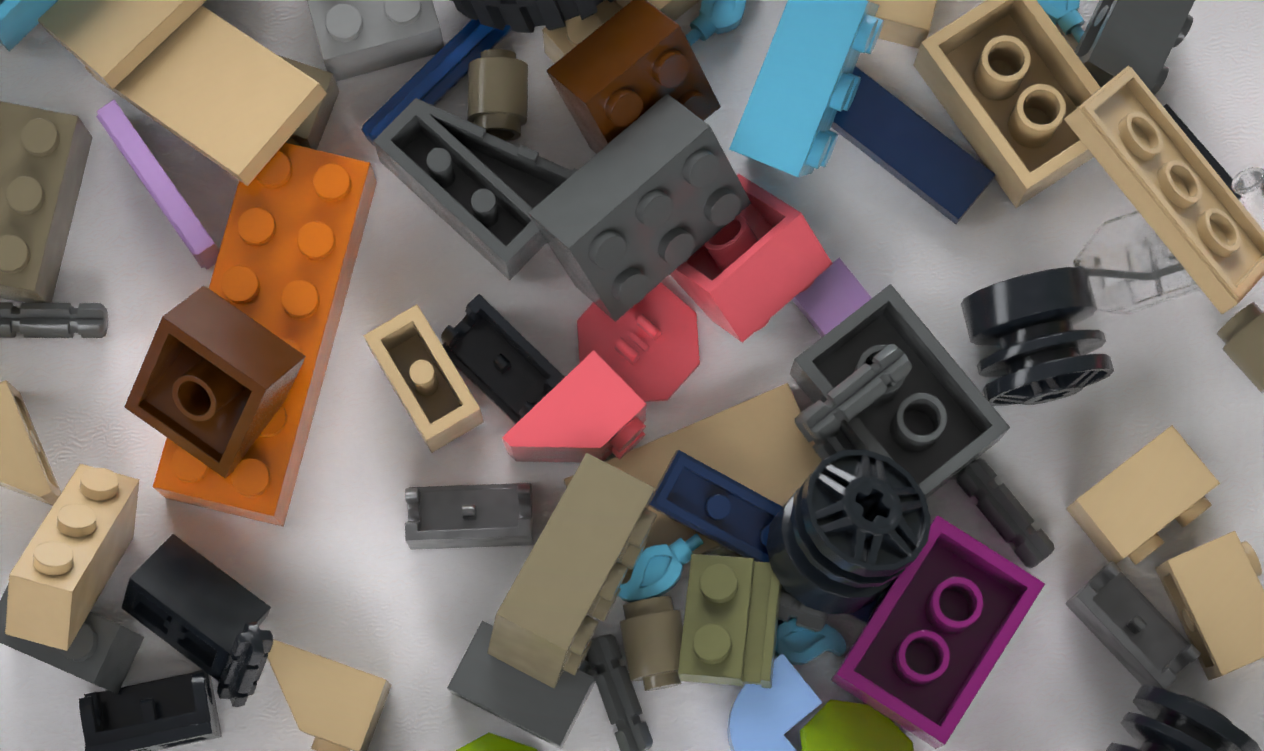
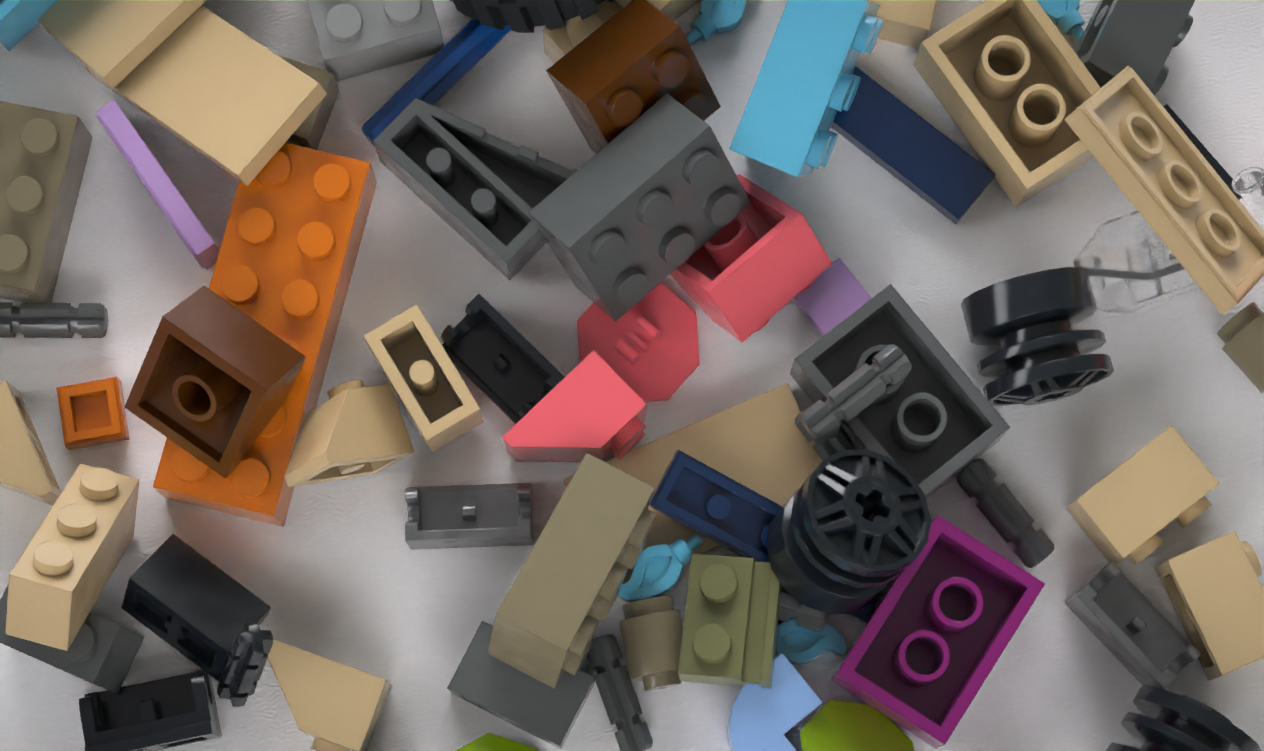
(92, 413): none -> orange tile
(349, 436): none -> tan slope
(498, 93): dark tan brick -> none

